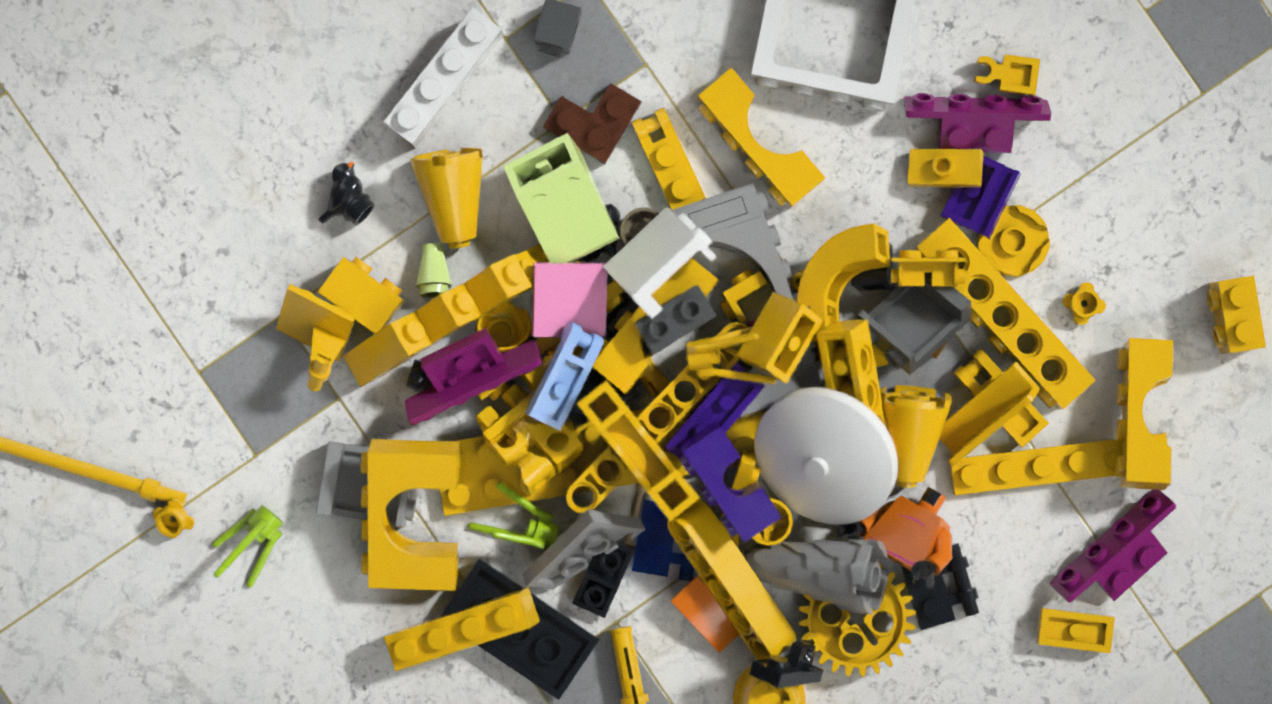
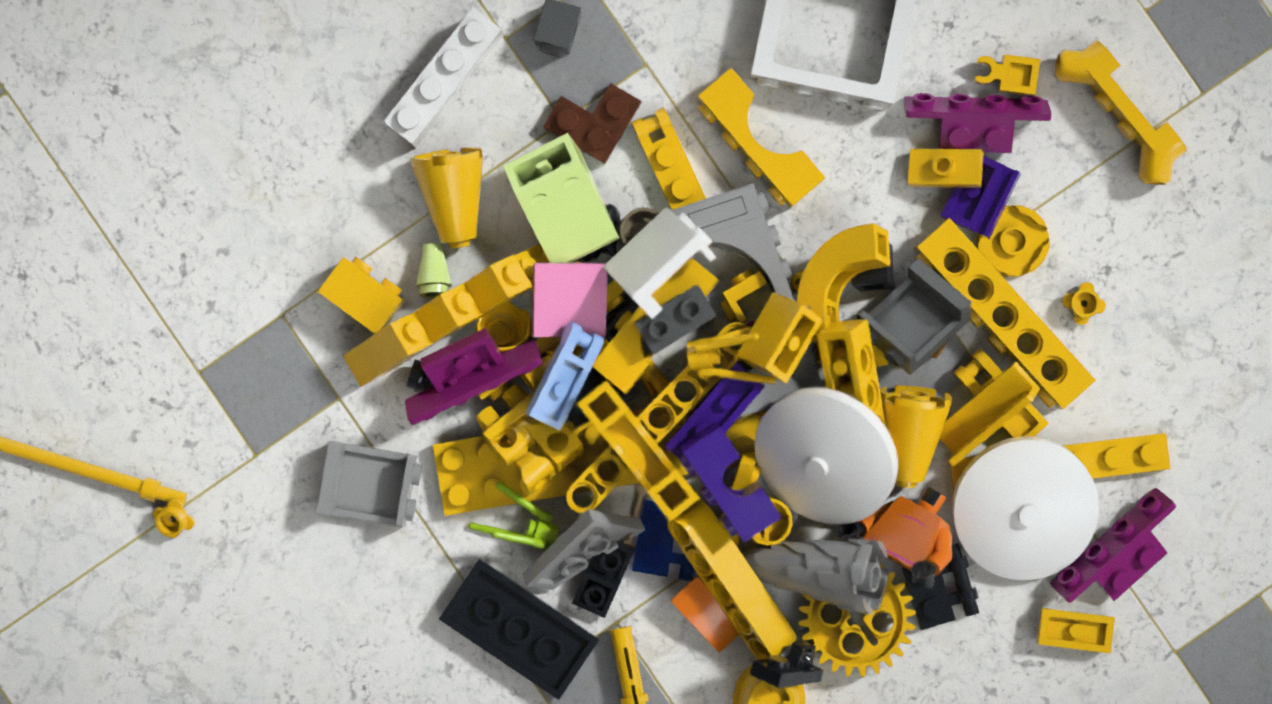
(261, 525): lime plant -> none
(317, 326): yellow plate -> none
(347, 196): black animal -> none
(391, 557): yellow arch -> none
(462, 629): yellow arch -> none
(913, 268): yellow hinge -> none
(1025, 508): none -> white dish
(1143, 458): yellow arch -> none
(1158, 146): none -> yellow plate
(1236, 315): yellow brick -> none

